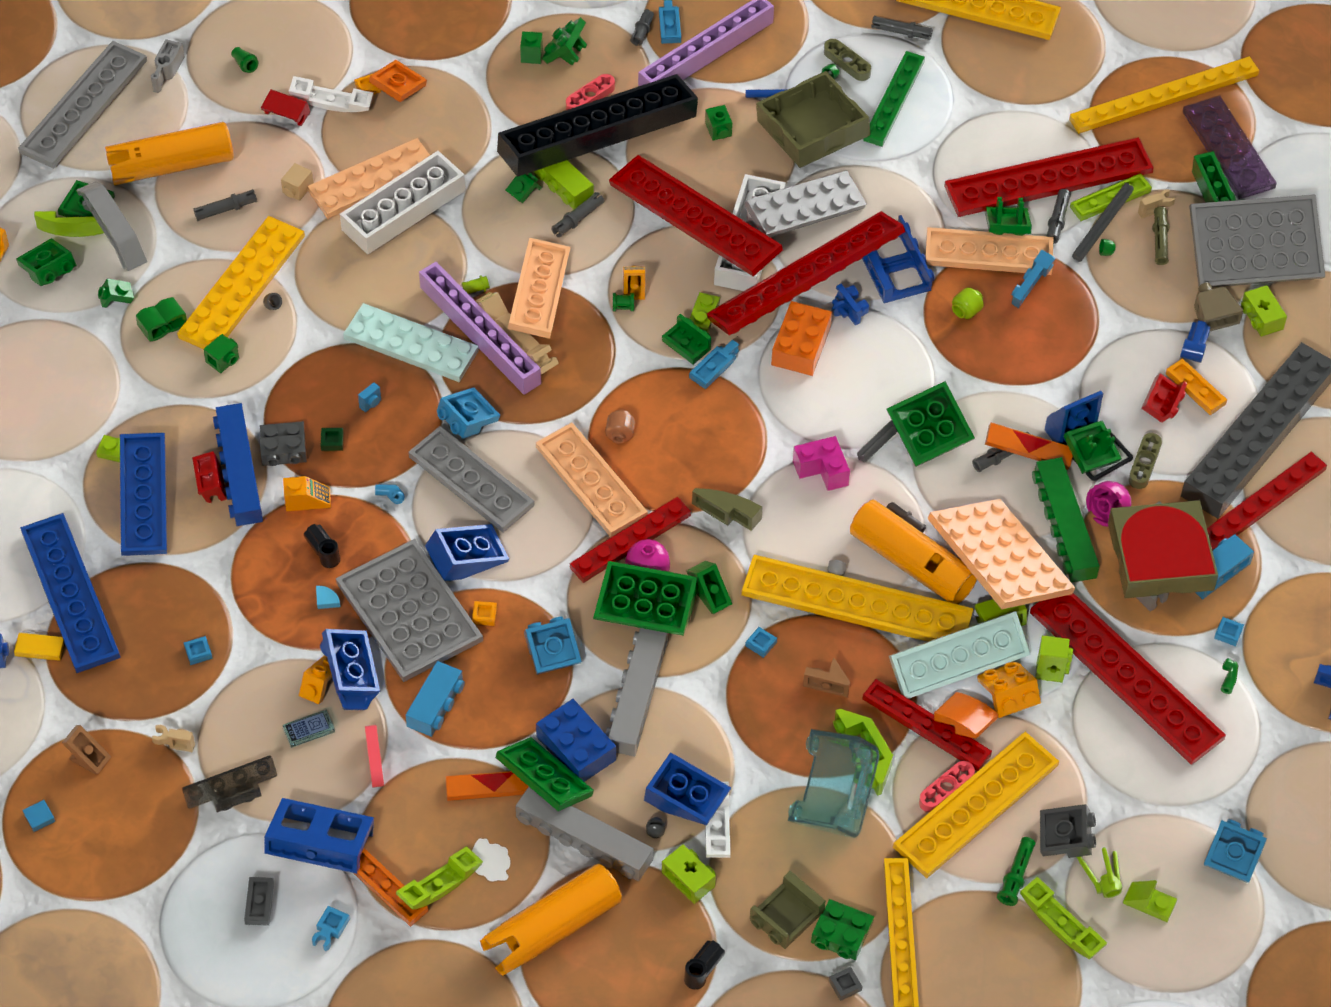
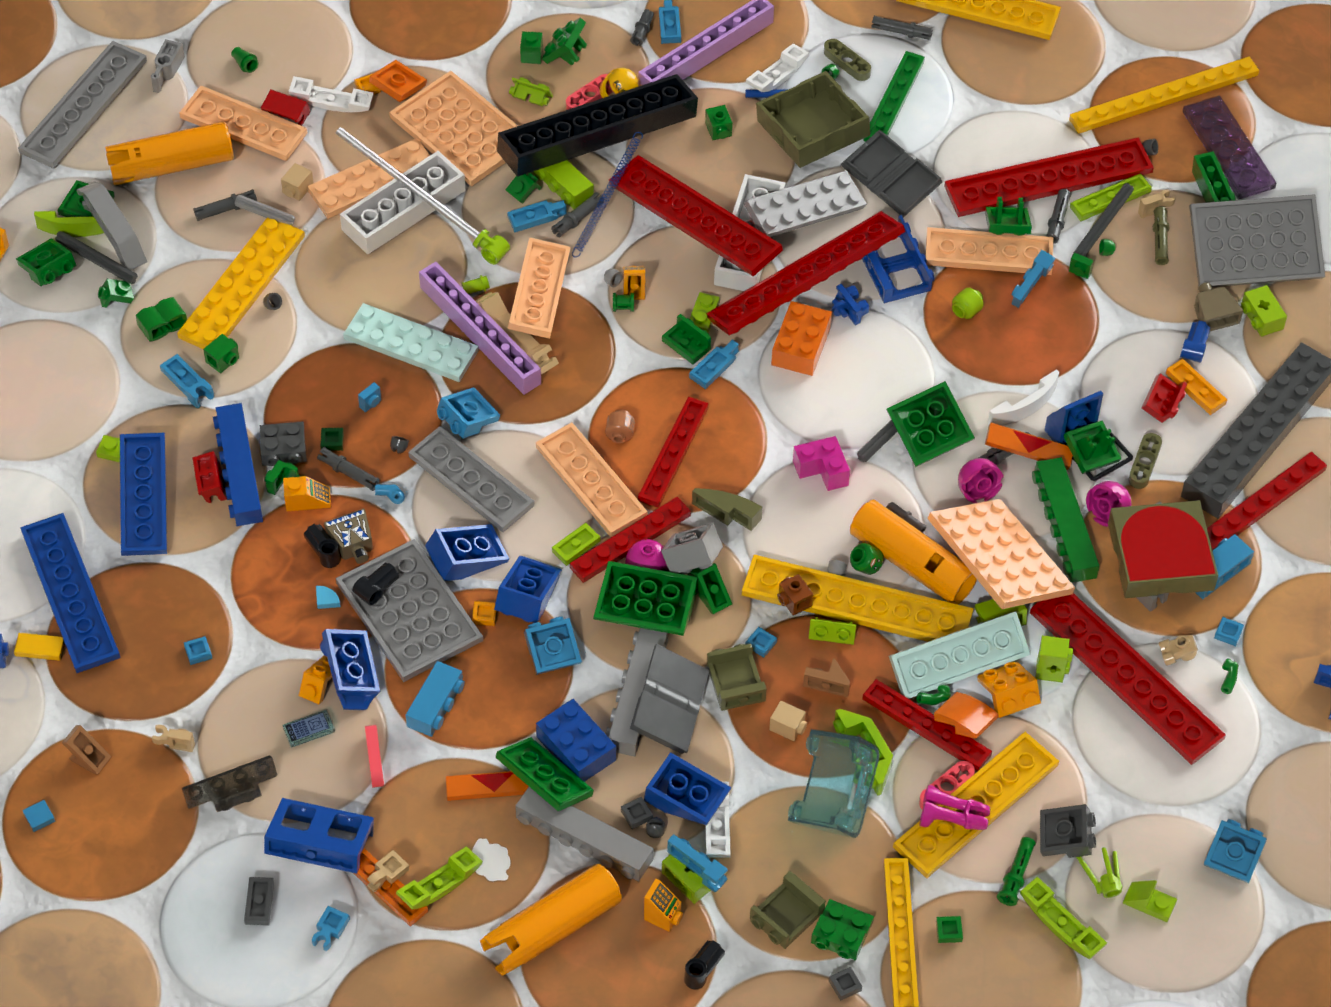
(96, 257): none -> dark grey axle
(187, 379): none -> dark azure plate
(244, 122): none -> light nougat plate
(264, 210): none -> light grey axle
(275, 477): none -> green bracket
(341, 465): none -> dark grey pin
(351, 535): none -> torso
(372, 587): none -> black piece
(388, 868): none -> tan plate
(399, 444): none -> dark grey hinge
(456, 123): none -> light nougat plate
(492, 248): none -> flat silver piece
(524, 87): none -> lime hinge
(527, 589): none -> blue slope
(536, 214): none -> dark azure hinge
(576, 544): none -> lime plate
(605, 200): none -> piece
(613, 277): none -> light grey hinge
(620, 80): none -> yellow helmet
(636, 812): none -> dark grey plate
(662, 907): none -> light orange slope
(670, 699): none -> dark grey piece
(673, 452): none -> red plate
(692, 549): none -> light grey brick
(698, 862): none -> dark azure plate
(735, 677): none -> olive panel
(780, 71): none -> white slope
(788, 721): none -> tan brick
(795, 594): none -> dark orange brick
(832, 631): none -> lime hinge
(866, 558): none -> green head
(891, 173): none -> dark grey piece
(934, 699): none -> green arm
(949, 929): none -> green plate
(971, 818): none -> dark pink piece
(979, 480): none -> dark pink cylinder
(1008, 414): none -> white slope
(1081, 265): none -> green plate
(1150, 146): none -> dark grey hinge
(1181, 647): none -> tan plate

